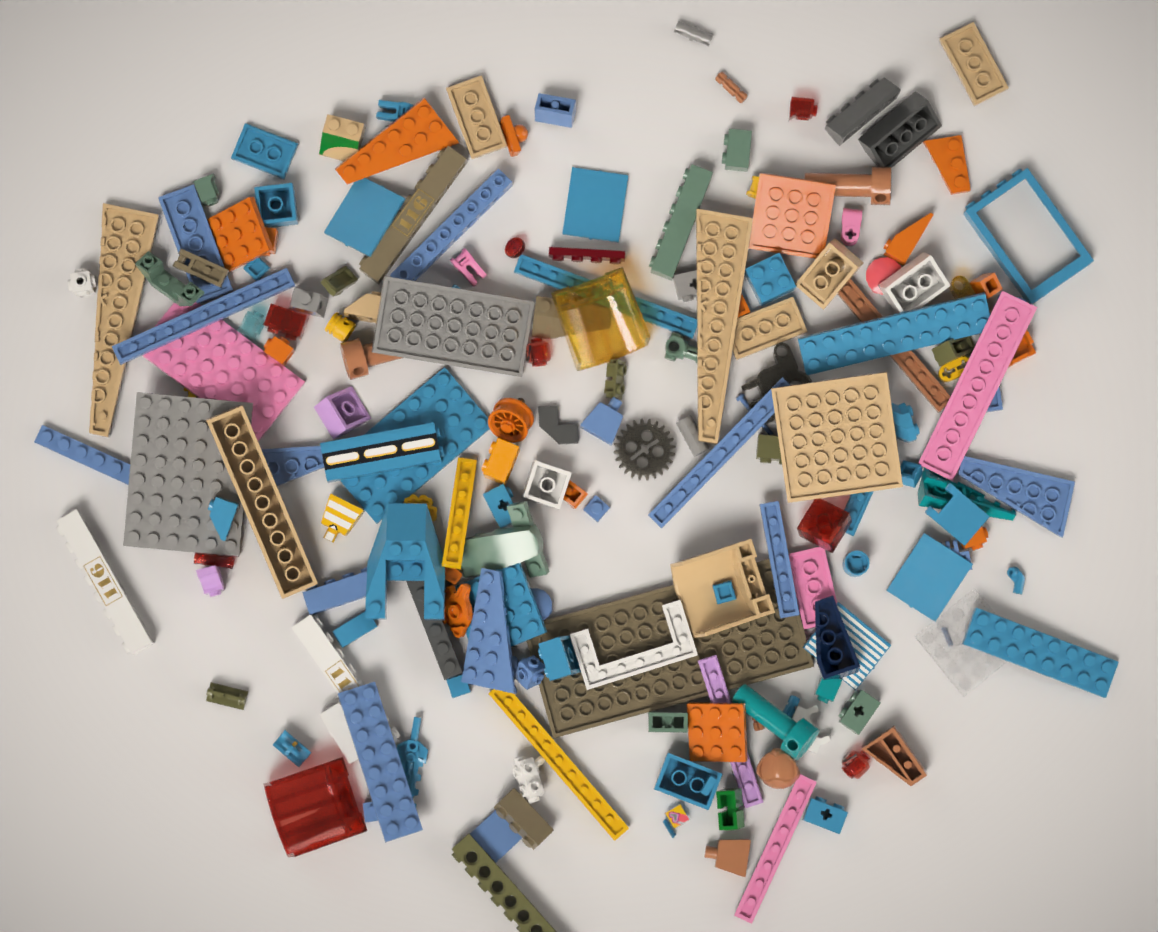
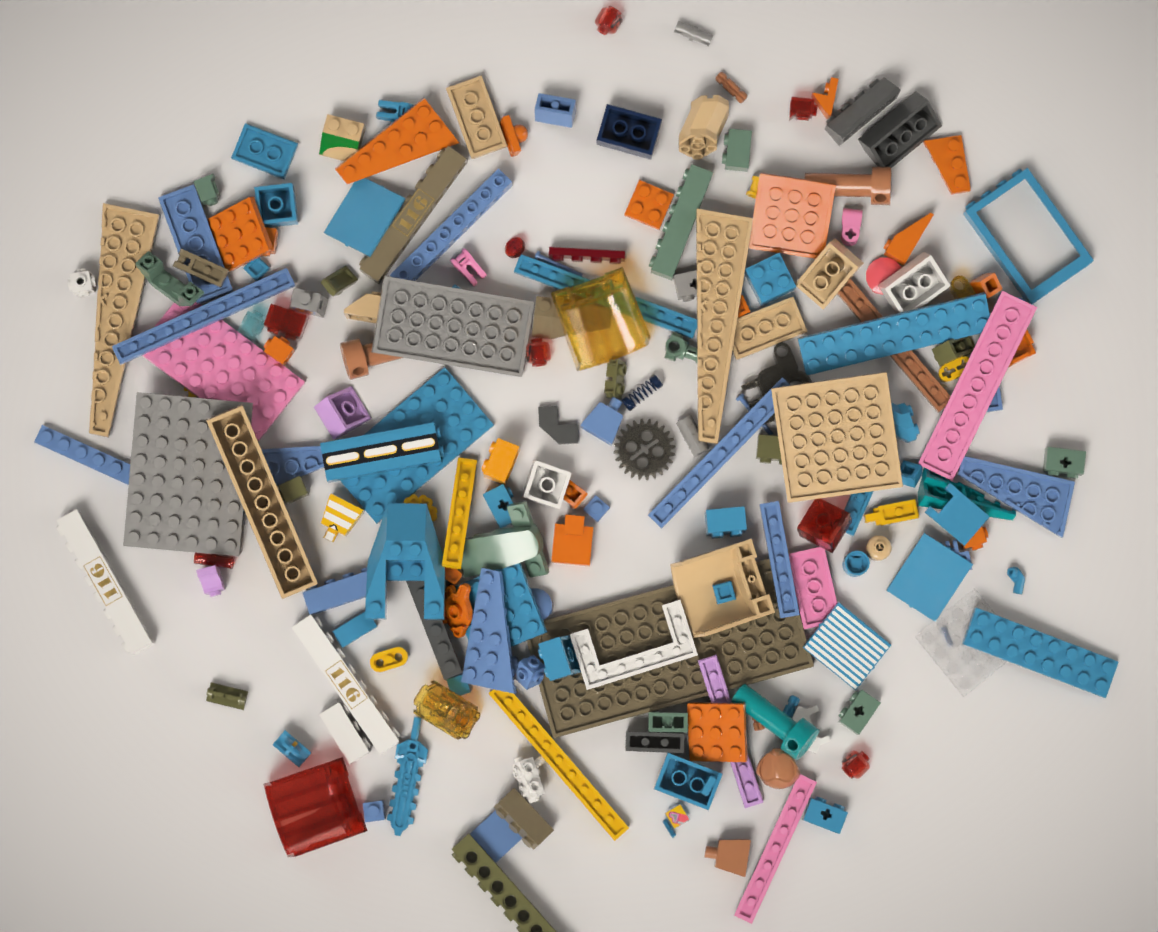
(222, 515): dark azure slope -> none
(293, 490): none -> olive brick
(340, 327): yellow piece -> none
(380, 762): medium blue plate -> none
(388, 657): none -> yellow plate
(446, 710): none -> clear yellow brick
(511, 419): orange wheel -> none
(559, 265): none -> medium blue piece
(572, 542): none -> orange piece
(595, 204): dark azure piece -> none
(608, 20): none -> clear red head
(629, 131): none -> dark blue brick
(629, 404): none -> dark blue piece
(649, 205): none -> orange plate
(654, 742): none -> dark grey brick
(703, 126): none -> tan brick
(725, 521): none -> dark azure brick
(732, 817): green piece -> none
(826, 102): none -> orange slope
(827, 689): teal brick -> none
(833, 646): dark blue wedge -> none
(873, 552): none -> tan head
(893, 513): none -> yellow hinge
(896, 755): nougat wedge -> none
(973, 64): tan plate -> none
(1074, 458): none -> sand green brick

